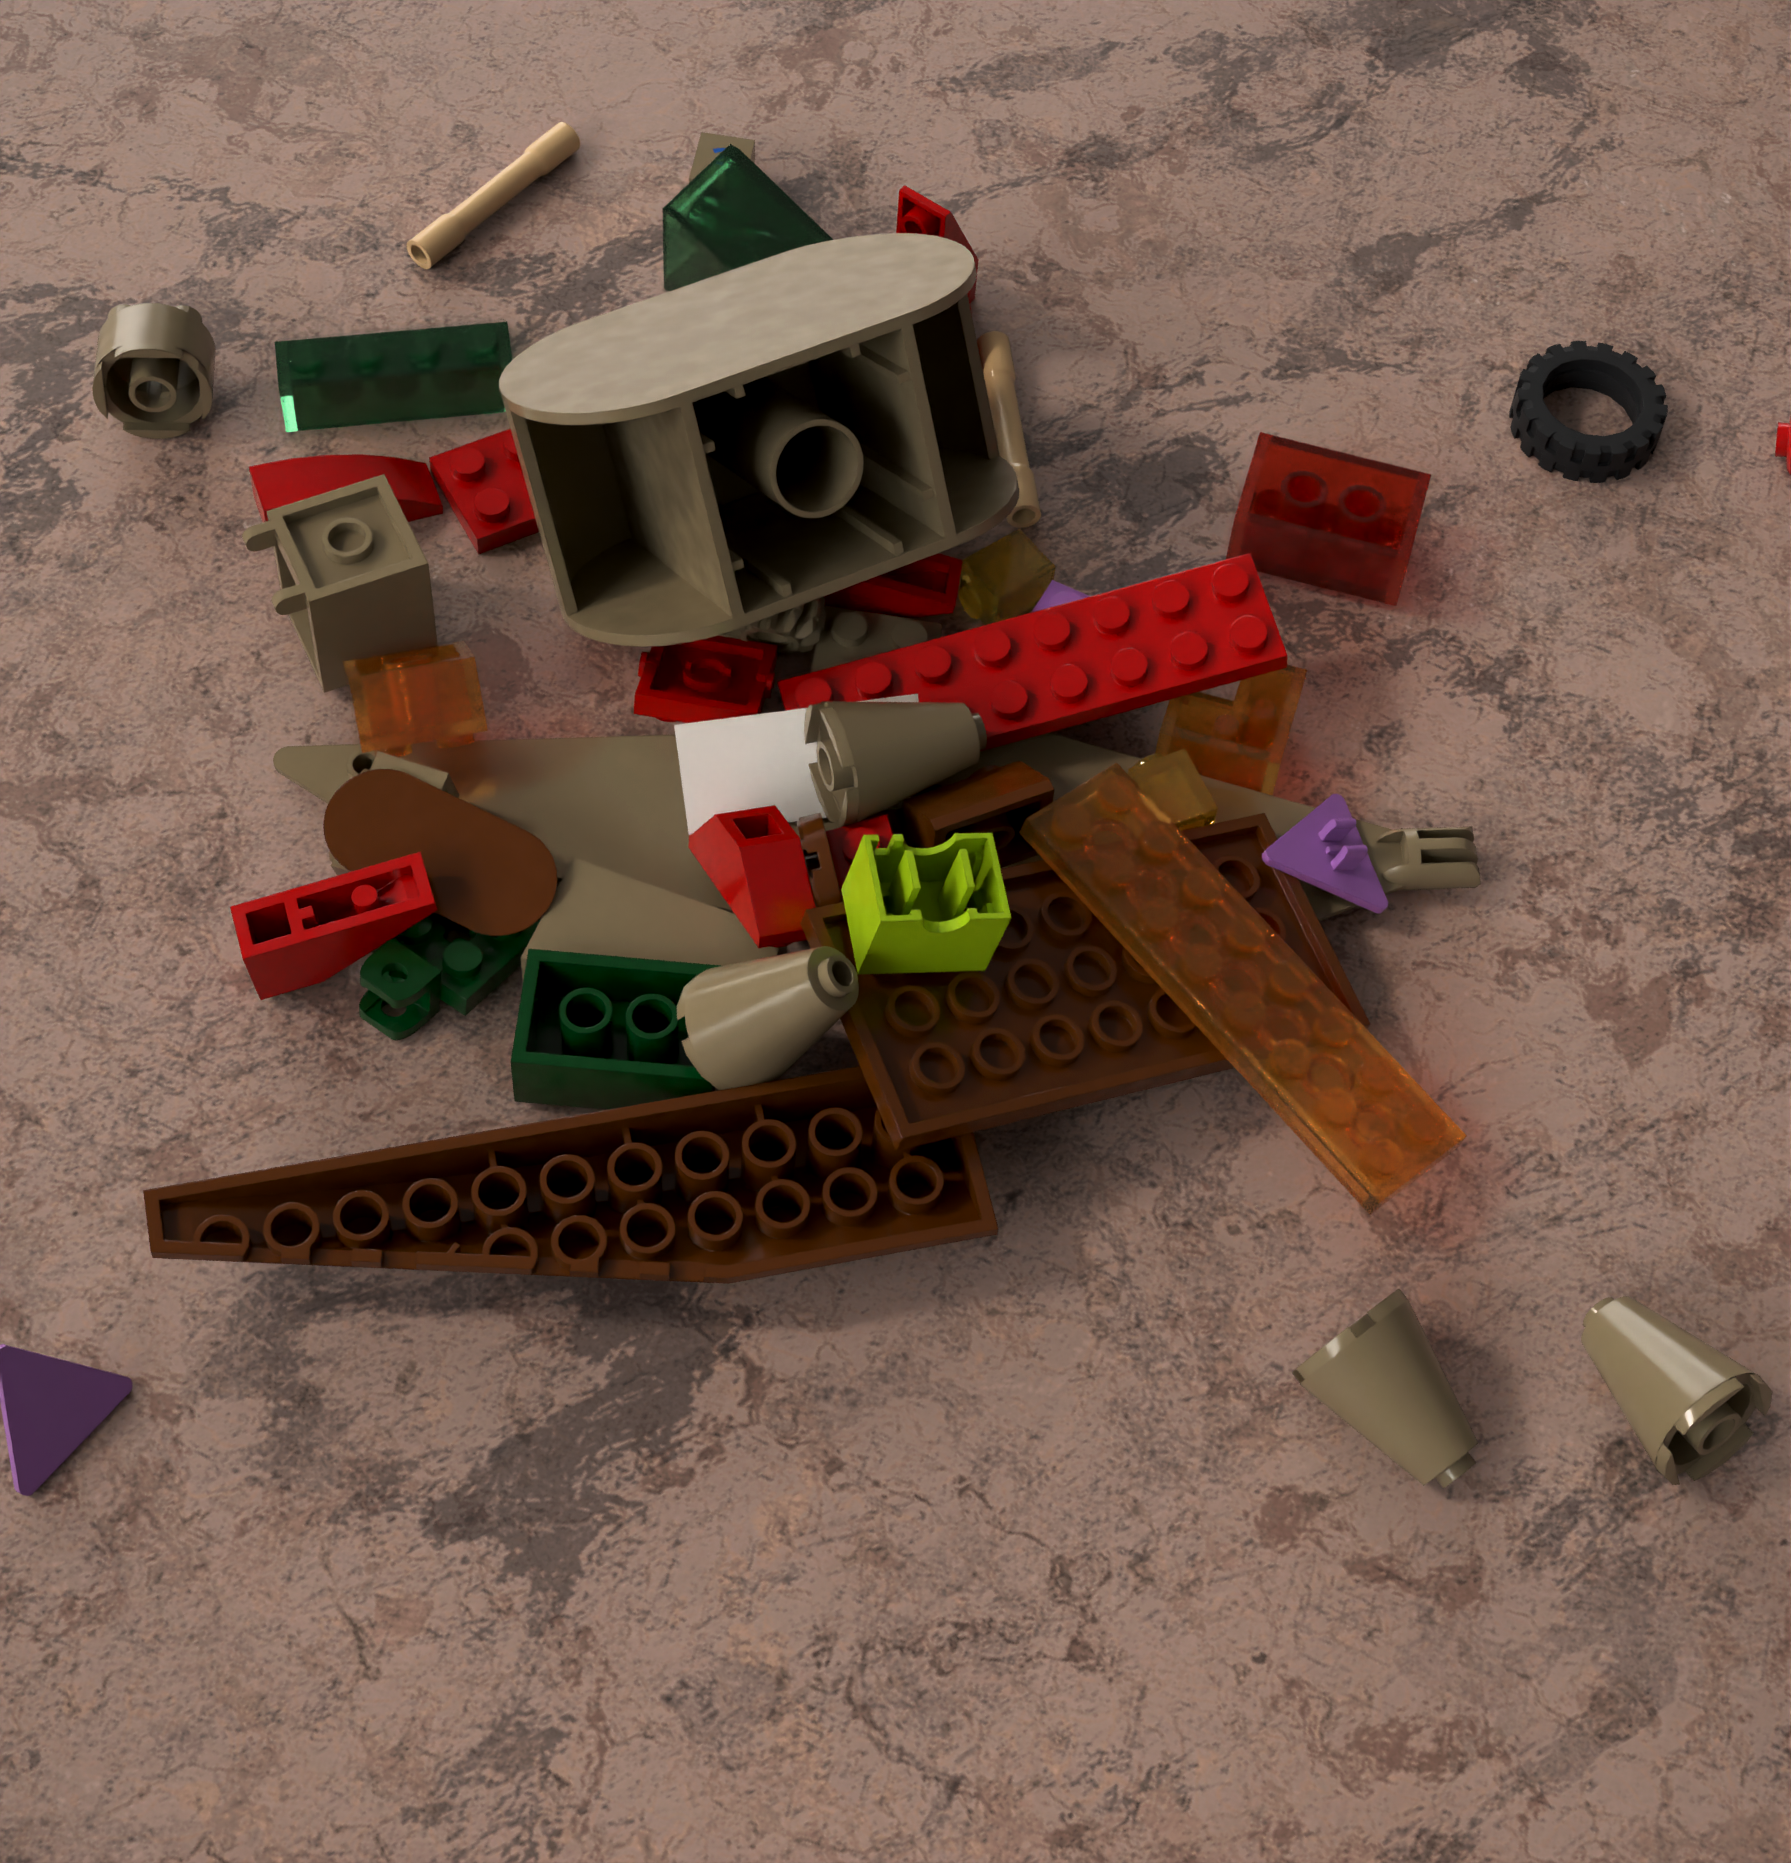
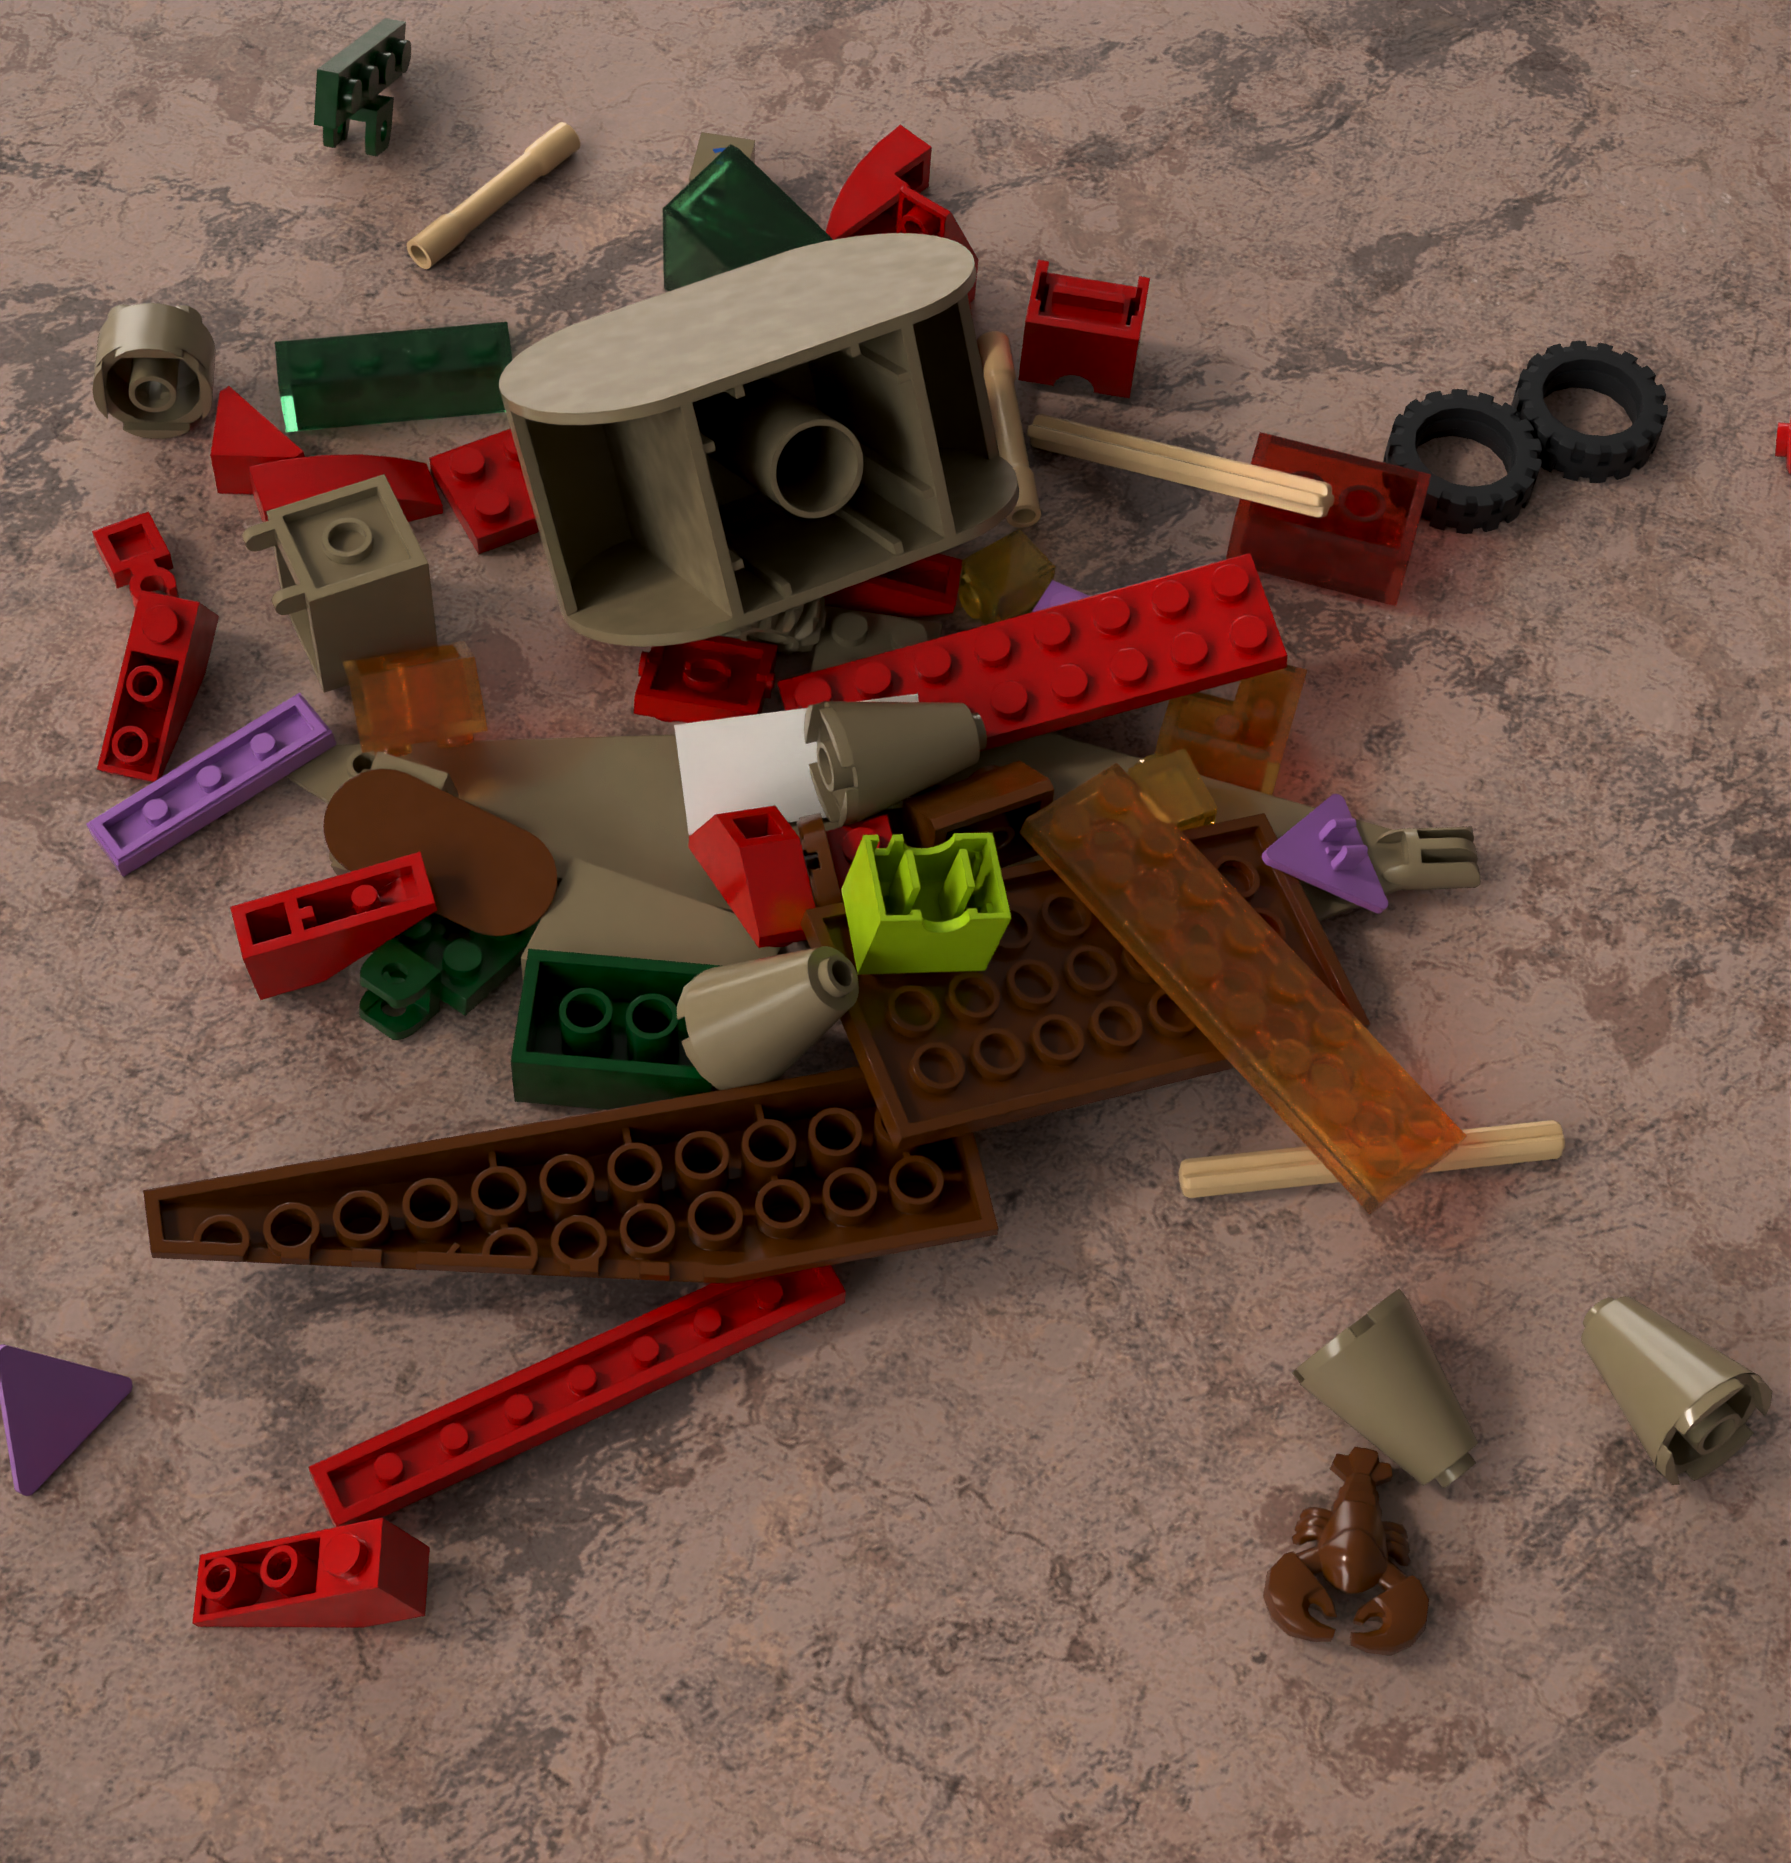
(136, 556): none -> red plate
(156, 684): none -> red slope
(211, 784): none -> medium lavender tile
(243, 440): none -> red slope
(316, 1579): none -> red slope
(351, 84): none -> dark green plate
(566, 1392): none -> red plate
(872, 191): none -> red slope
(1082, 331): none -> red piece
(1182, 465): none -> tan axle
(1302, 1168): none -> tan axle
(1353, 1559): none -> reddish brown animal
(1485, 423): none -> black tyre

